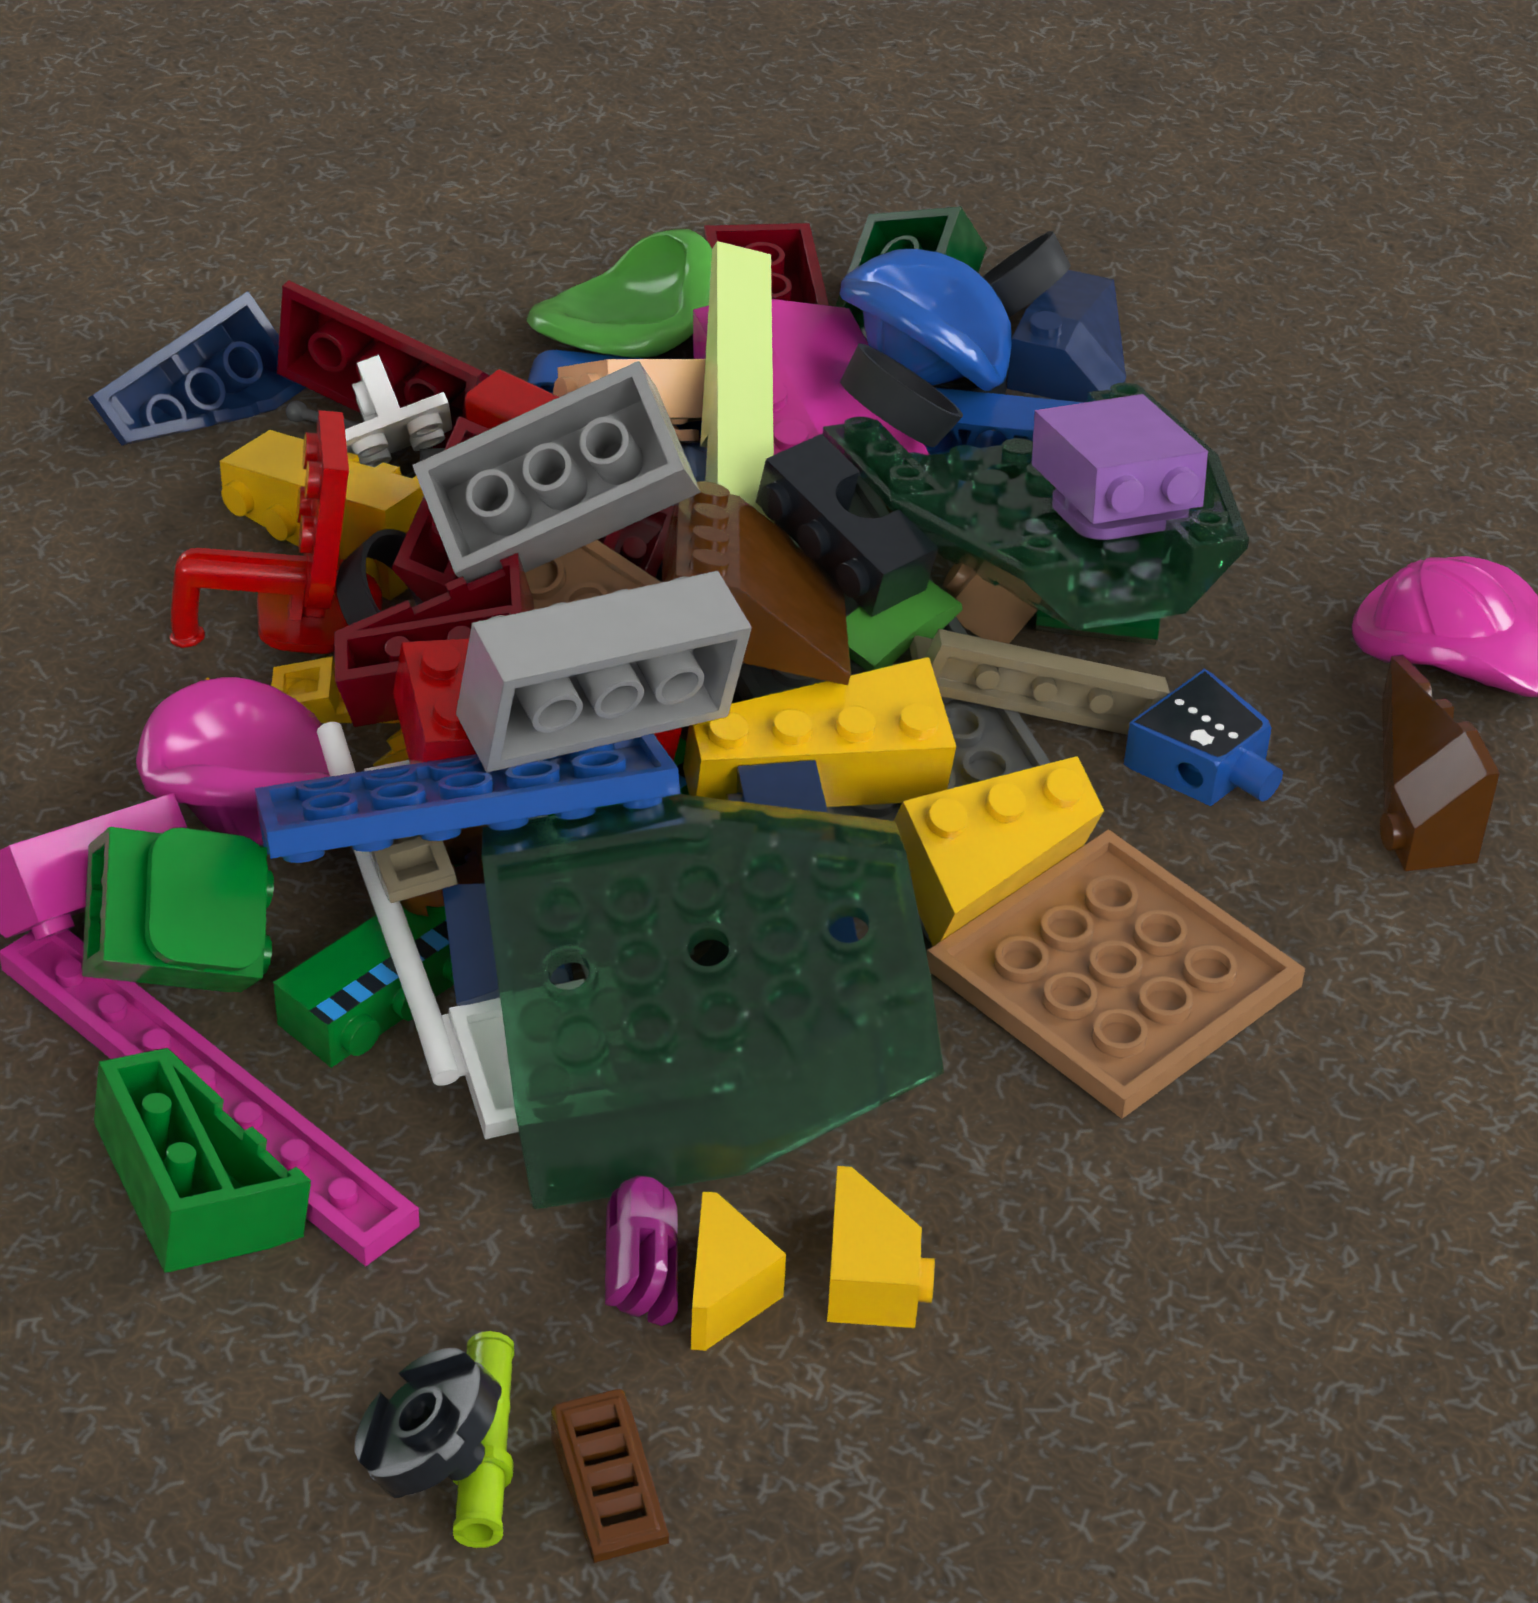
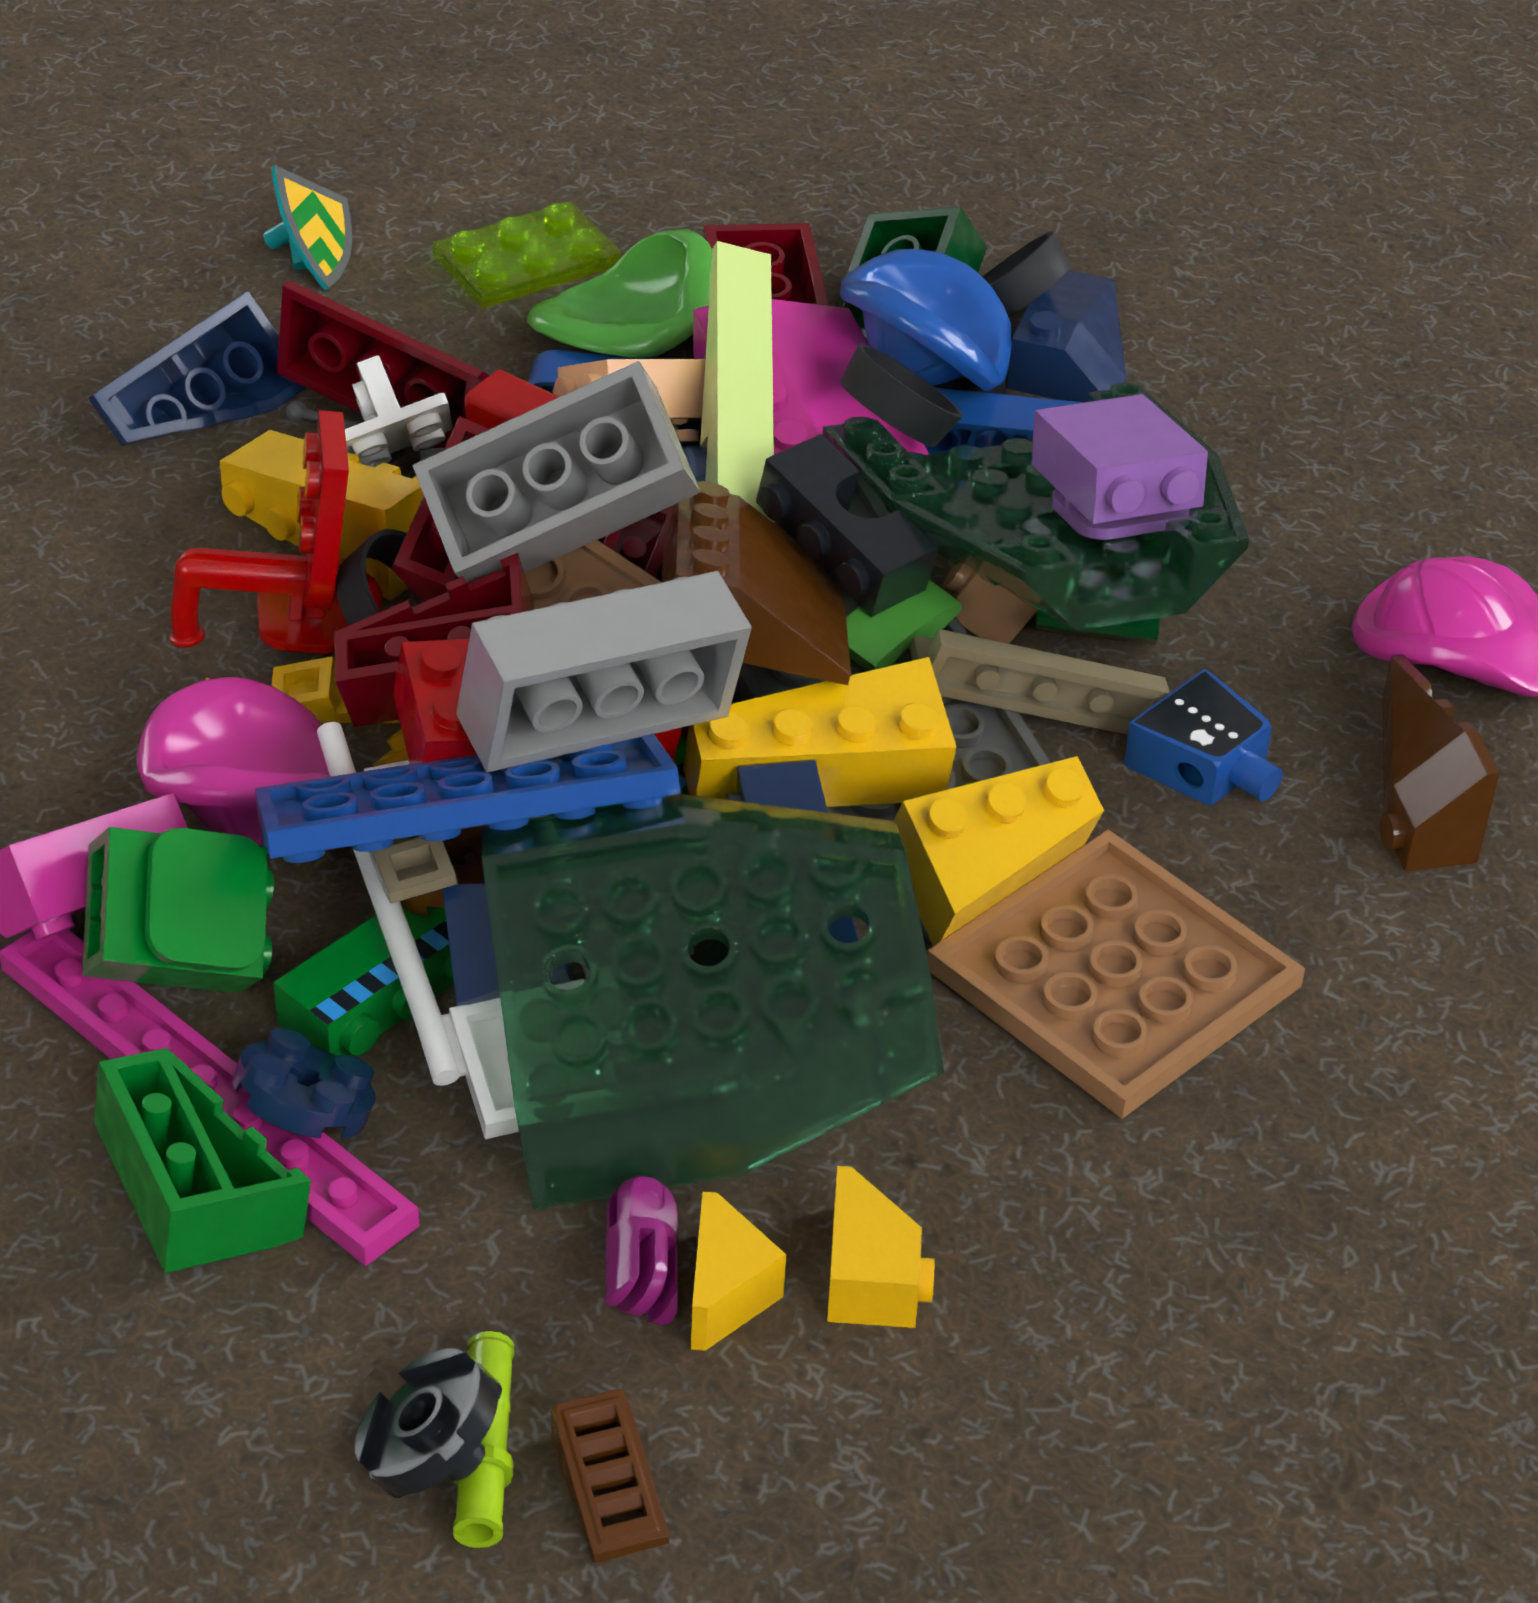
(304, 1085): none -> dark blue plate
(313, 224): none -> shield
(526, 254): none -> clear neon green plate

